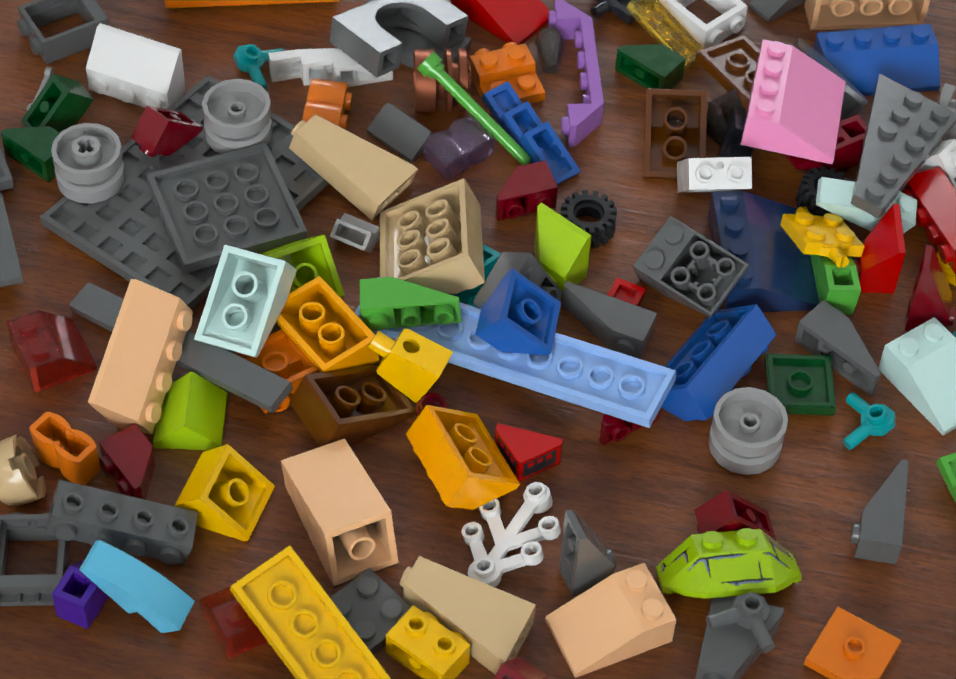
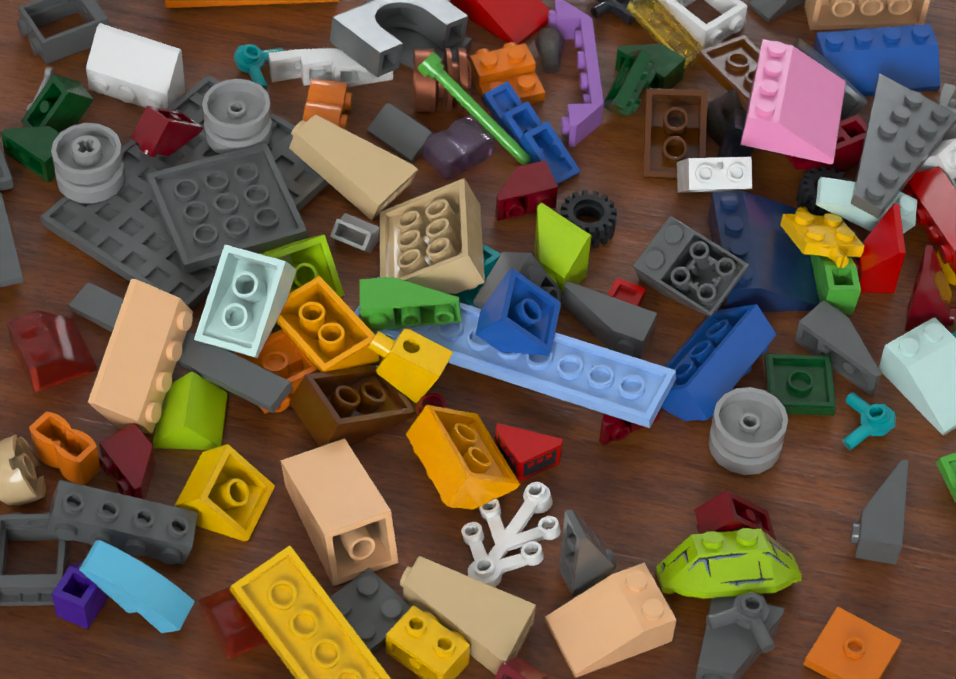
(633, 76): none -> dark green plate

